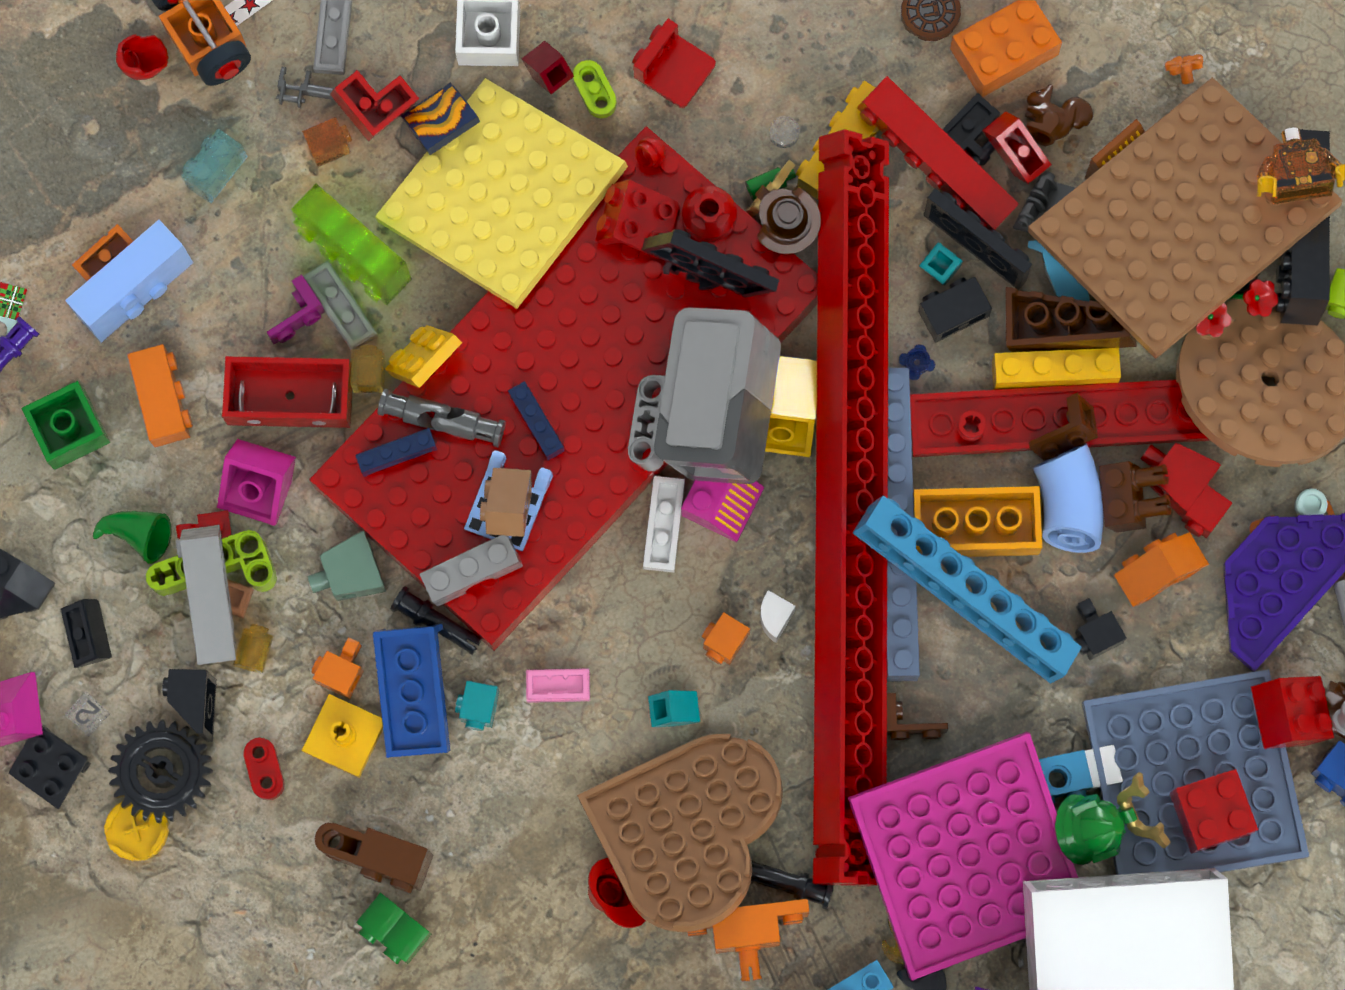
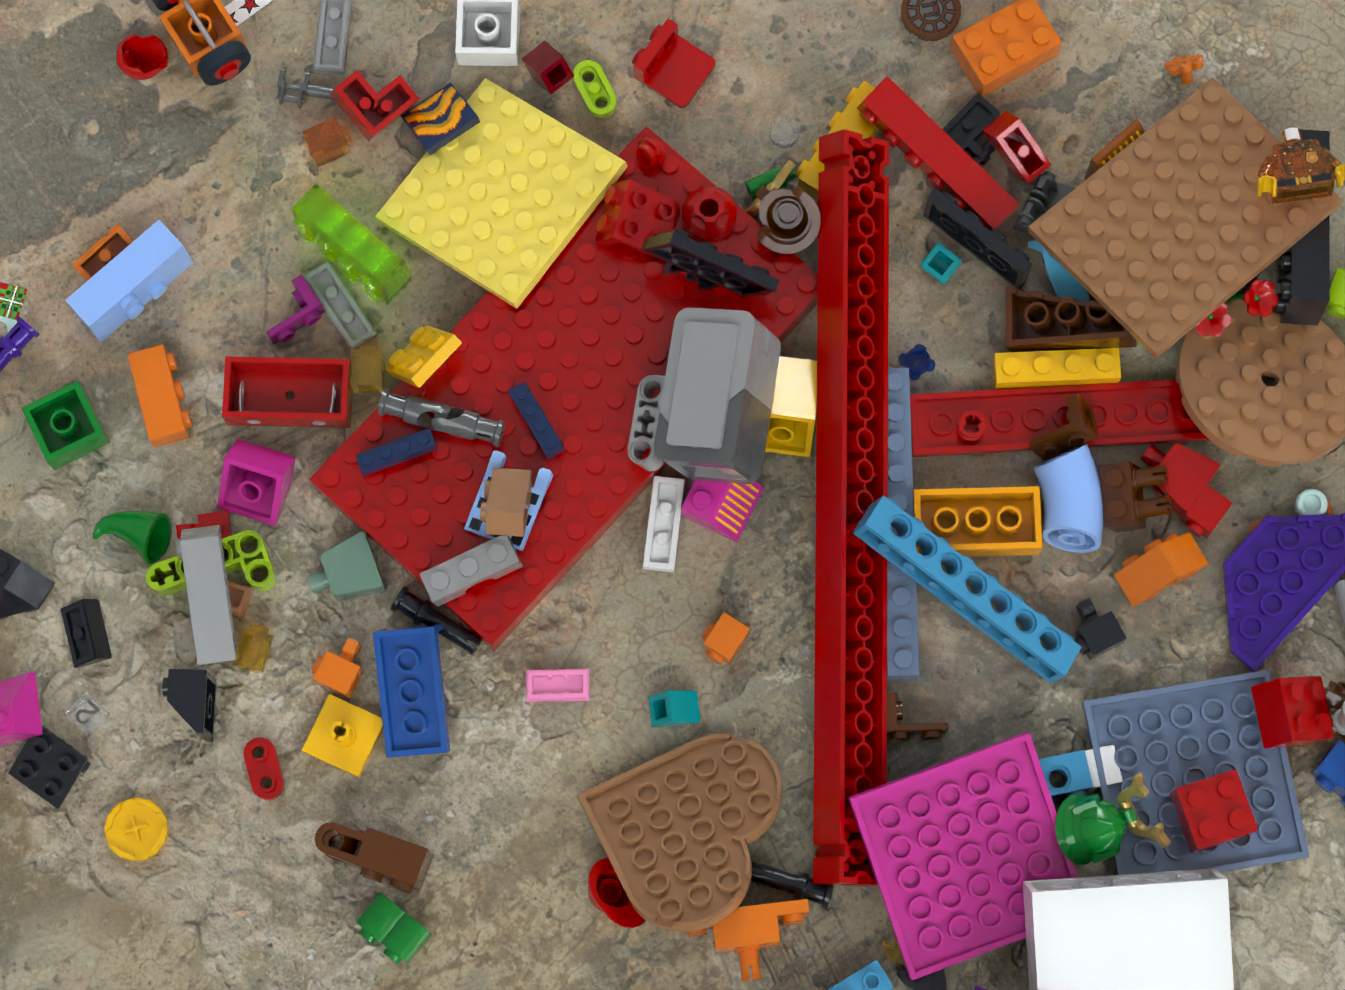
(186, 786): black gear -> none
(213, 165): clear light blue brick -> none
(477, 705): teal brick -> none
(775, 615): white brick -> none
(954, 308): black brick -> none
(1054, 121): reddish brown animal -> none

